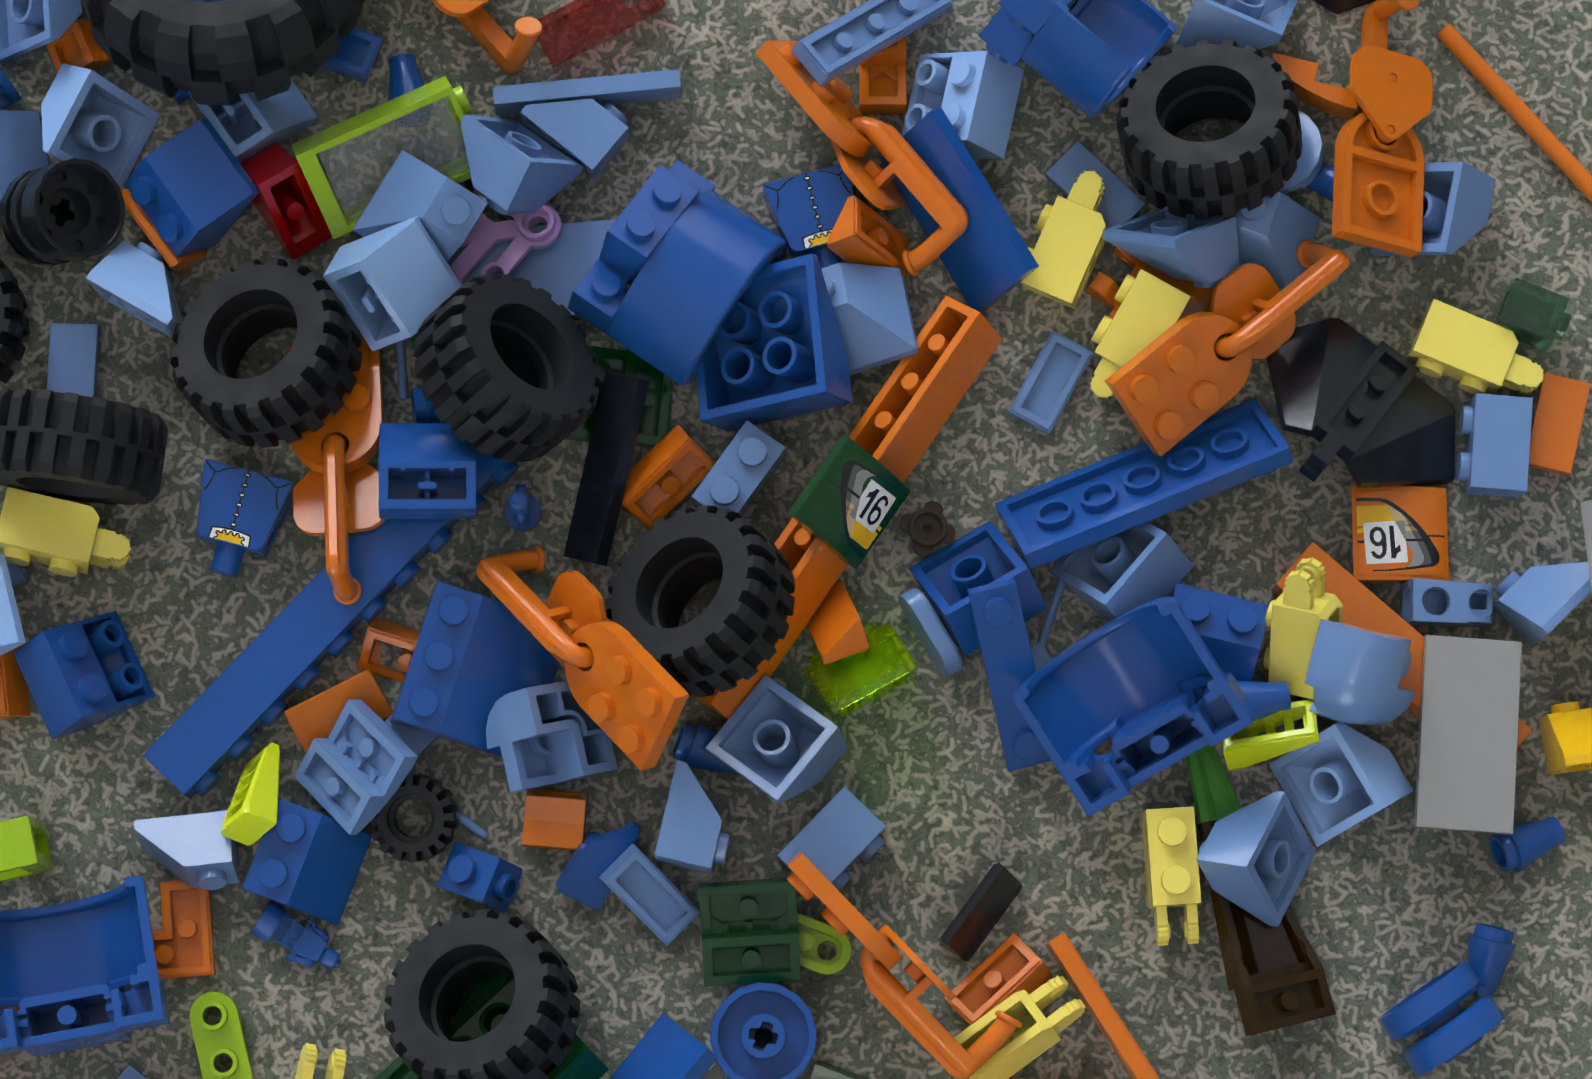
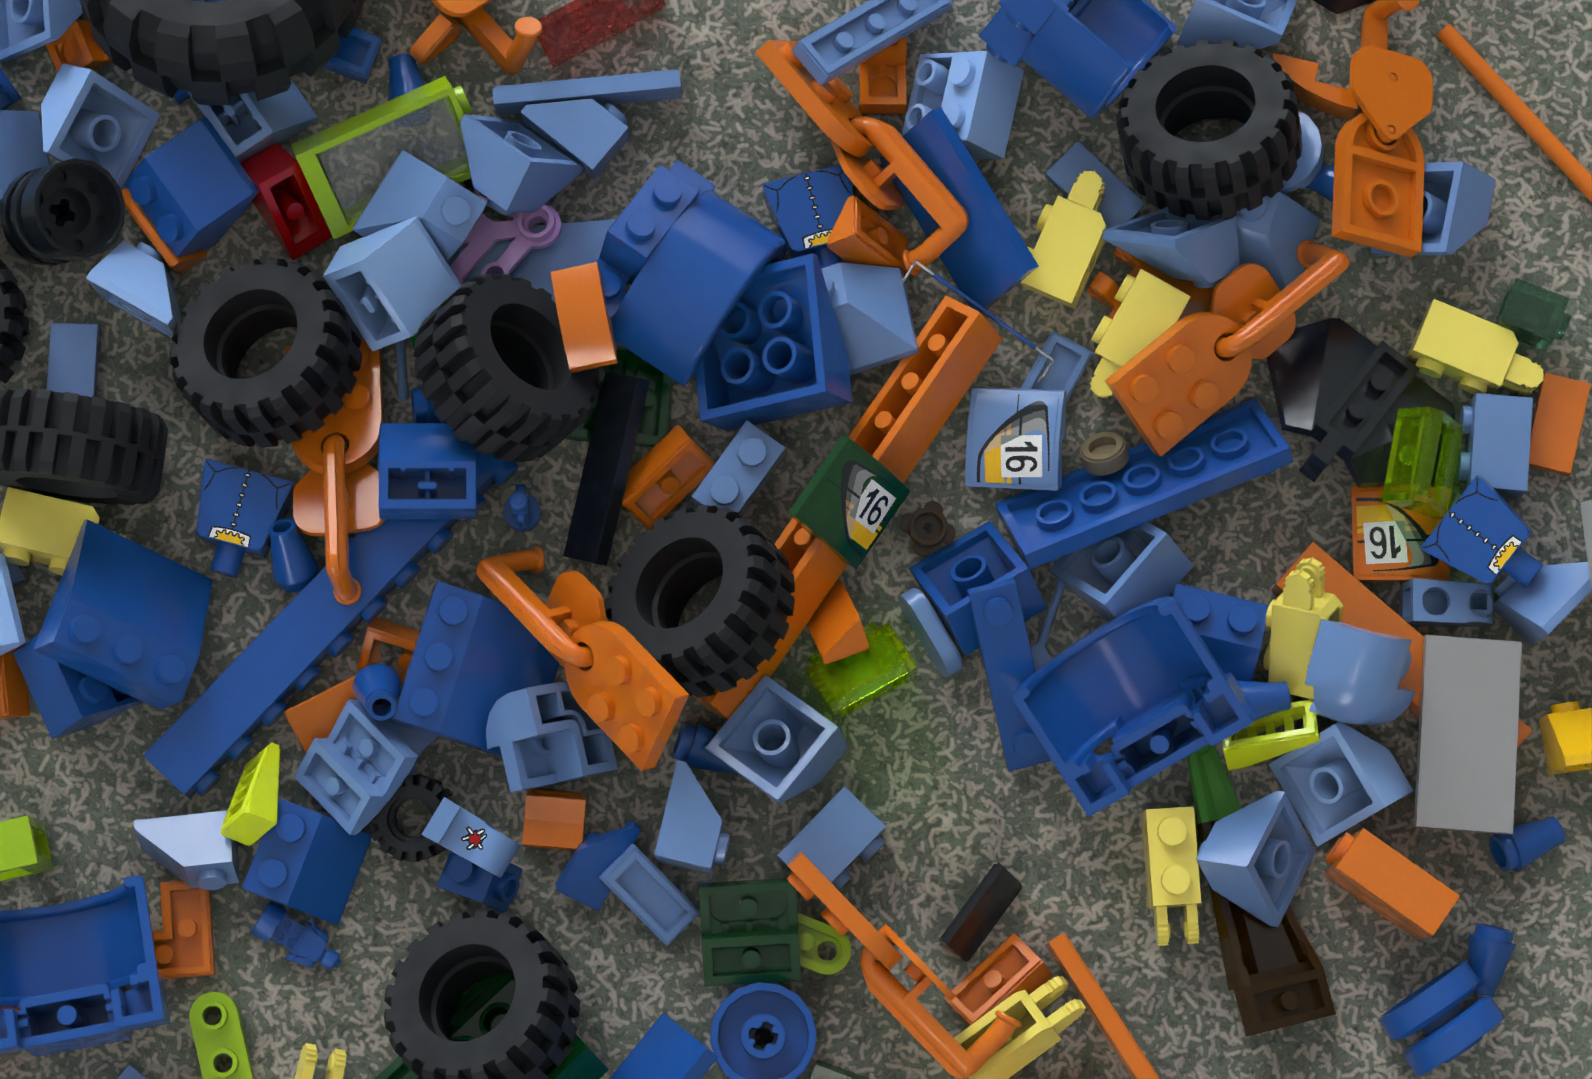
(127, 617): none -> blue slope
(291, 558): none -> blue cone
(377, 690): none -> blue cone
(435, 39): none -> orange tile
(470, 838): none -> medium blue leg
(584, 317): none -> orange slope
(983, 310): none -> blue piece
(1015, 438): none -> slope
(1104, 453): none -> dark tan tile
(1389, 883): none -> orange brick
(1414, 460): none -> clear neon green tile
(1483, 537): none -> blue torso

